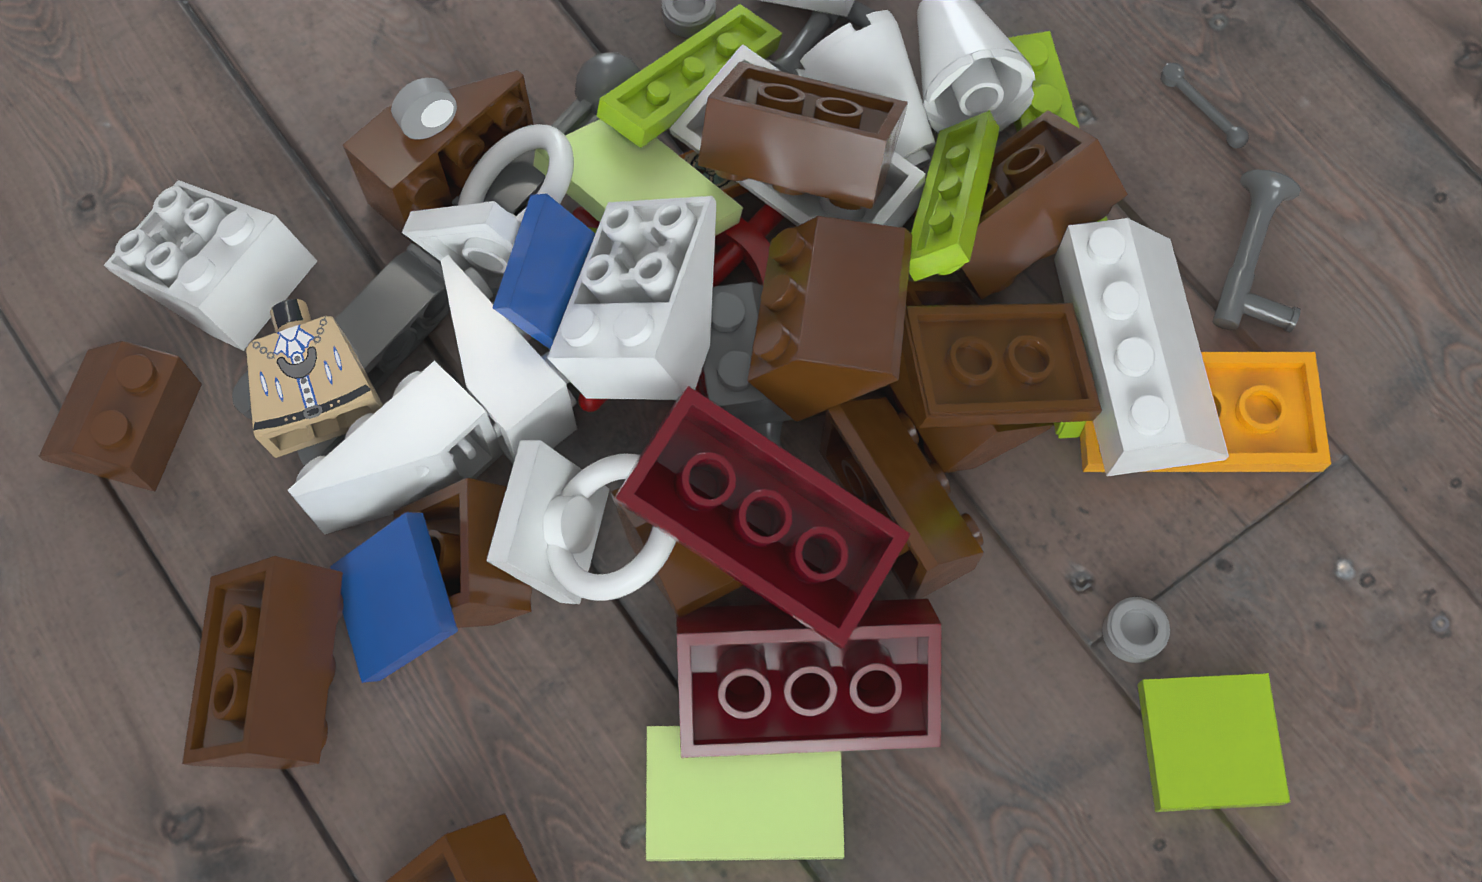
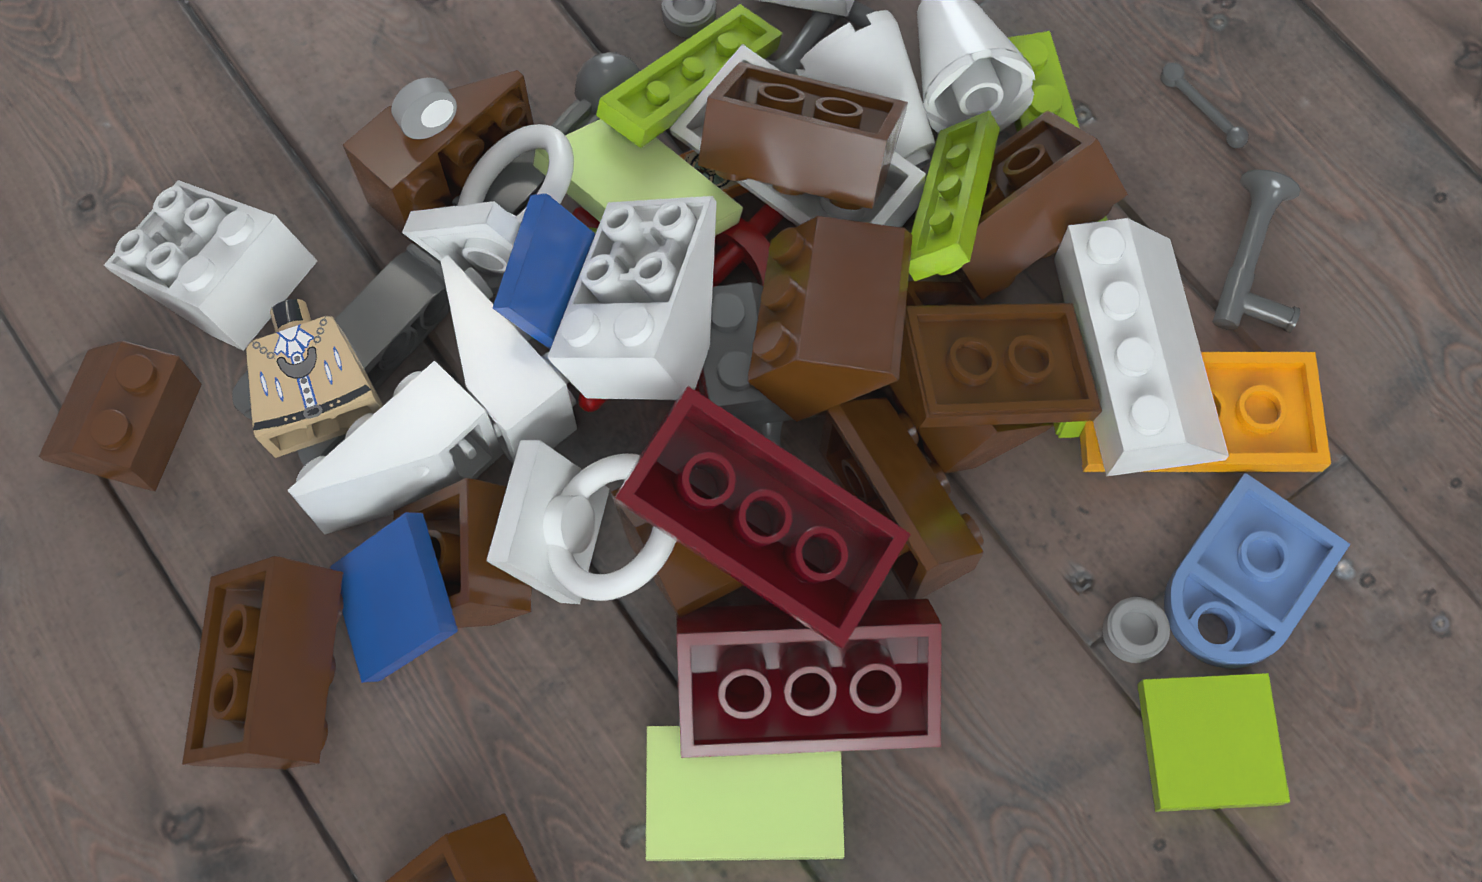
(1255, 571): none -> medium blue tile

